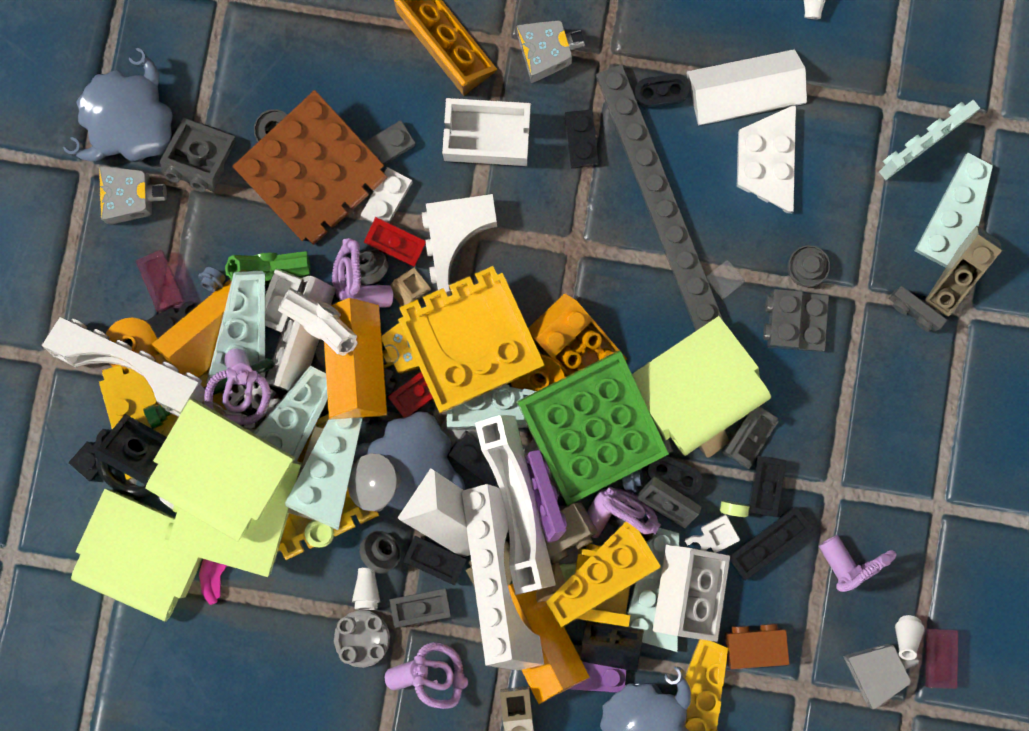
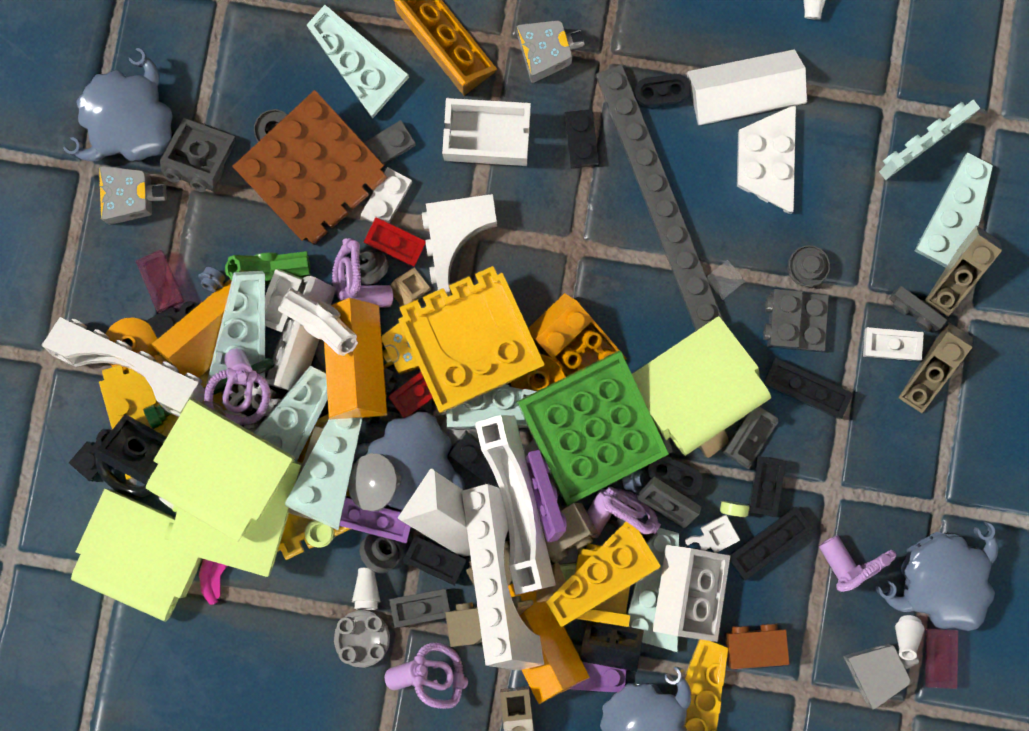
(360, 63): none -> light aqua wing
(381, 523): none -> medium lavender plate
(465, 625): none -> dark tan slope
(807, 388): none -> black plate
(893, 344): none -> white plate
(936, 367): none -> dark tan slope
(947, 580): none -> sand blue piece

